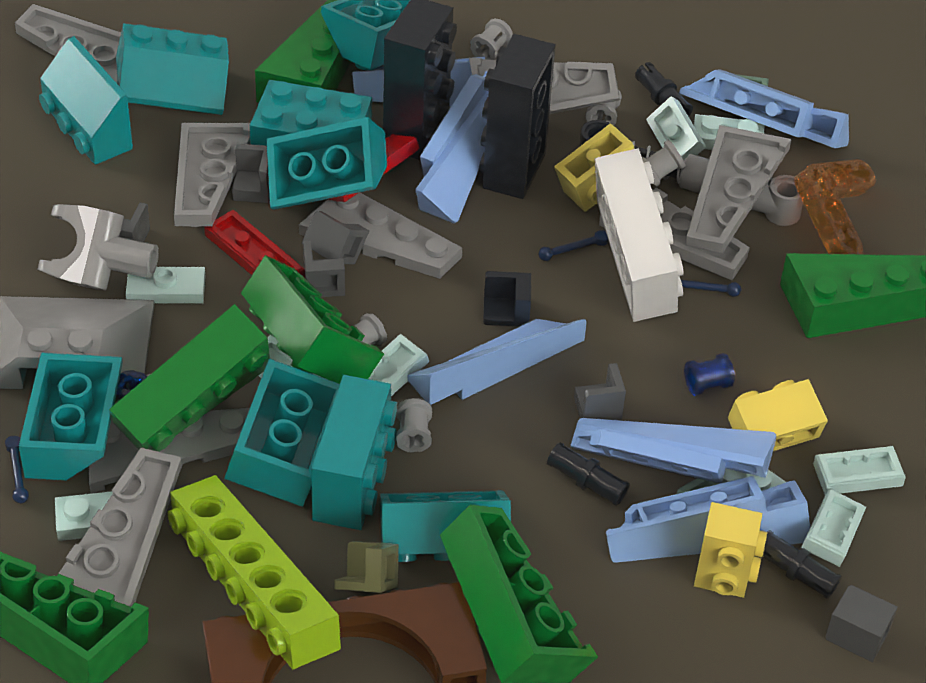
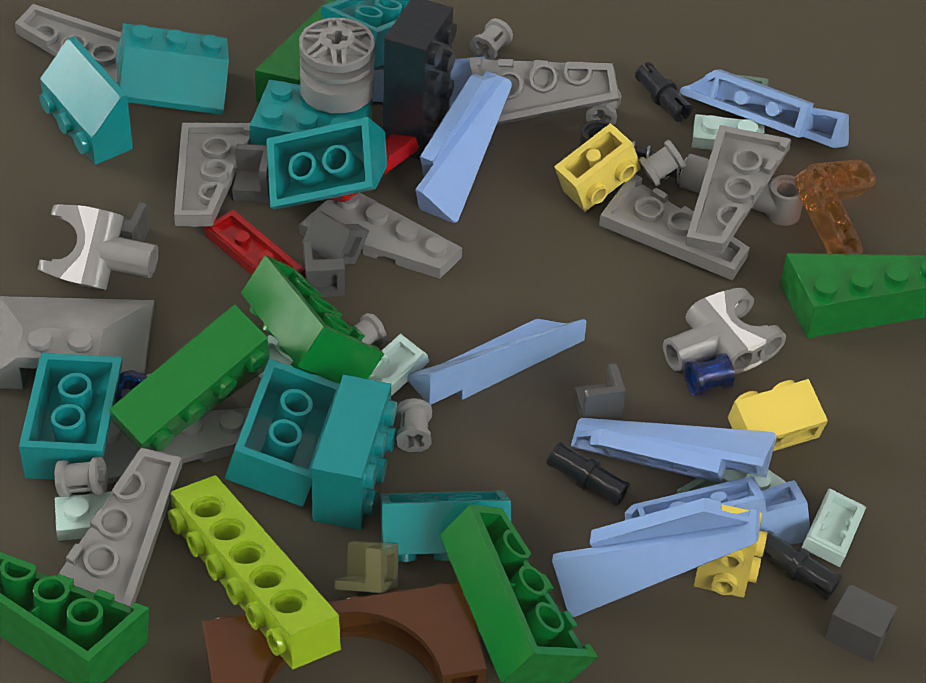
(20, 494): dark blue hinge -> none
(81, 477): none -> light grey bush
(169, 285): light aqua plate -> none
(337, 65): none -> light grey wheel
(507, 298): black panel -> none
(516, 115): black brick -> none
(600, 238): dark blue hinge -> none
(638, 235): white brick -> none
(650, 550): none -> light blue wedge
(673, 123): light aqua plate -> none
(719, 330): none -> light grey connector
(732, 289): dark blue hinge -> none
(859, 470): light aqua plate -> none

